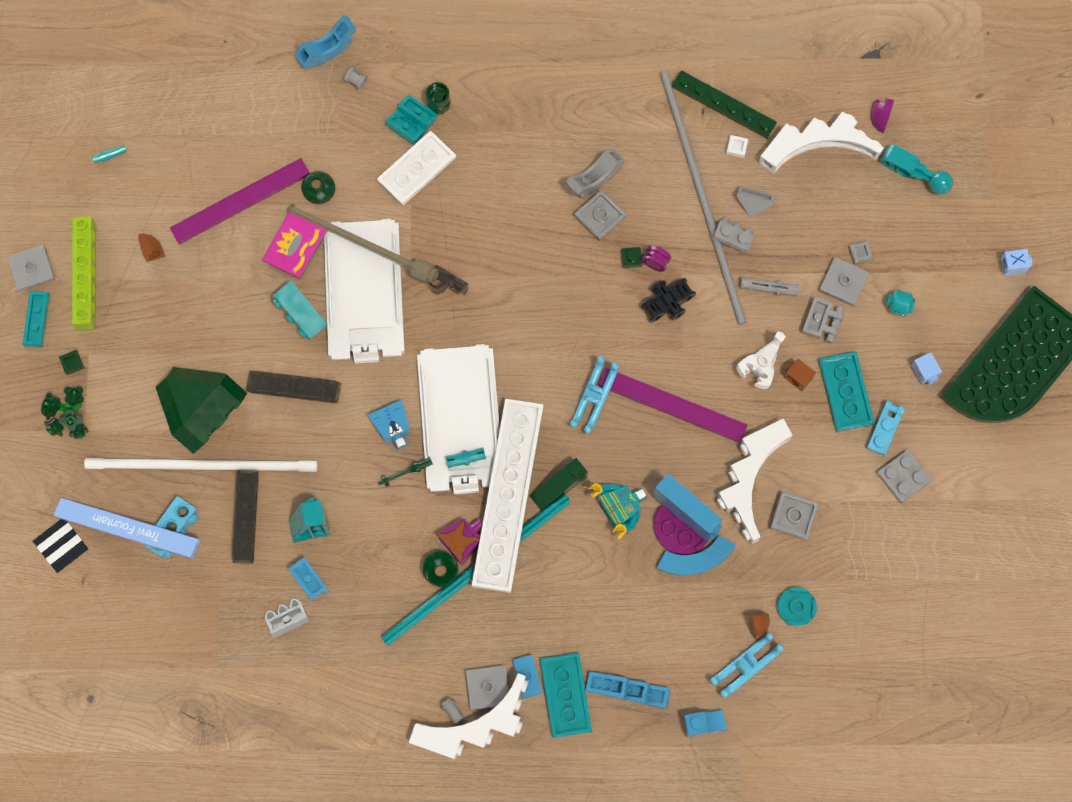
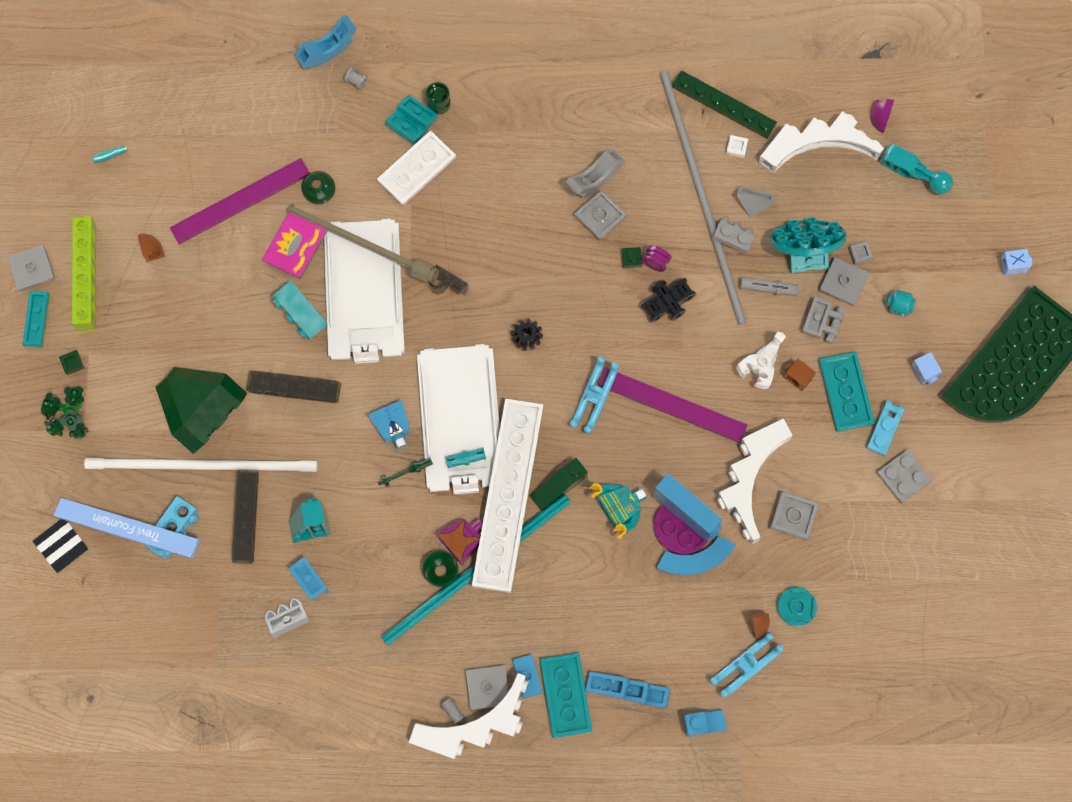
(525, 328): none -> black gear
(808, 243): none -> teal bracket

